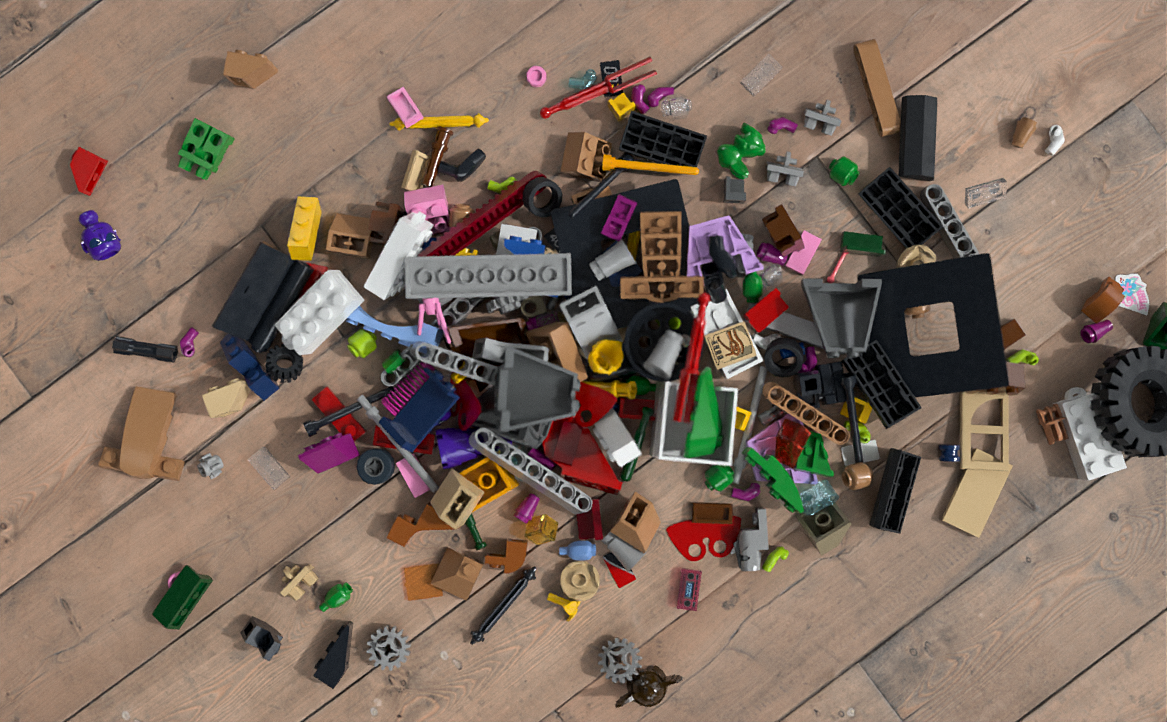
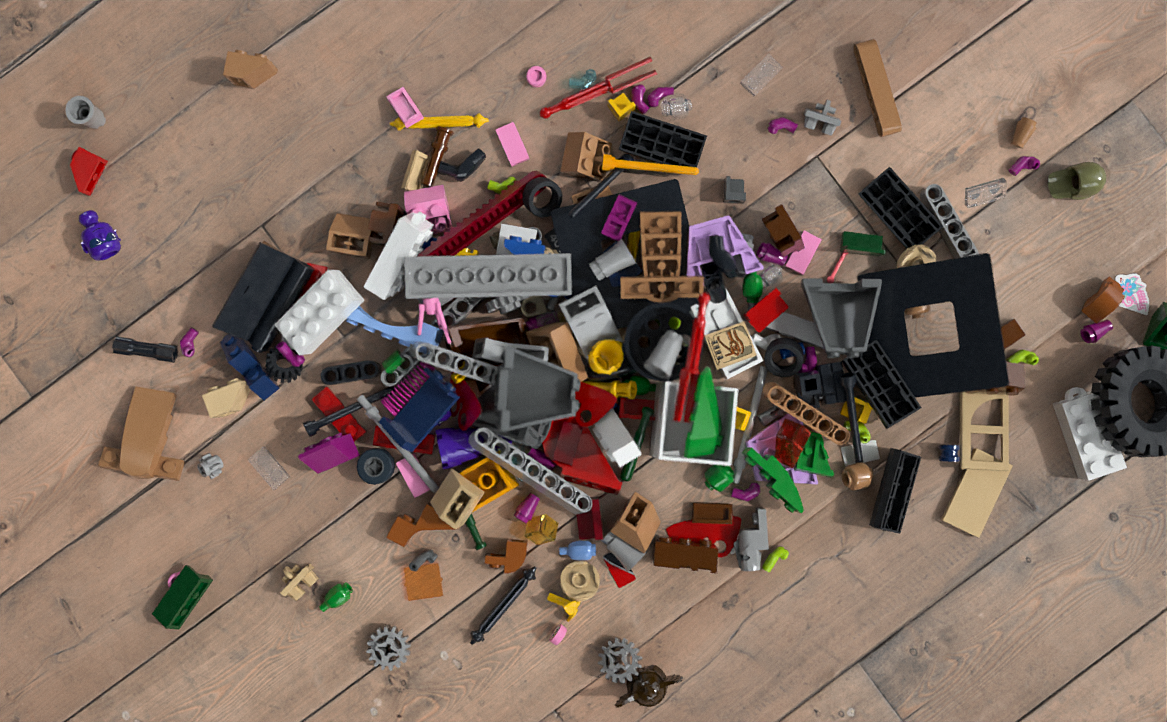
(83, 111): none -> light grey plant
(204, 147): green hips -> none
(262, 636): black brick -> none
(294, 359): none -> magenta arm
(304, 228): yellow brick -> none
(336, 662): black slope -> none
(341, 372): none -> black beam
(362, 343): lime head -> none
(421, 558): none -> dark grey arm
(457, 573): medium nougat slope -> none
(459, 212): medium nougat head -> none
(512, 144): none -> bright pink tile
(558, 634): none -> bright pink tile
(608, 68): black sticker -> none
(685, 554): none -> reddish brown wedge
(689, 589): clear pink tile -> none
(746, 145): green animal -> none
(775, 169): light grey hips -> none
(819, 497): clear light blue piece -> none
(825, 527): dark tan slope -> none
(843, 171): green head -> none
(918, 137): black piece -> none
(1024, 162): none -> magenta arm
(1053, 427): nougat arm -> none
(1056, 139): white arm -> none
(1091, 181): none -> olive piece

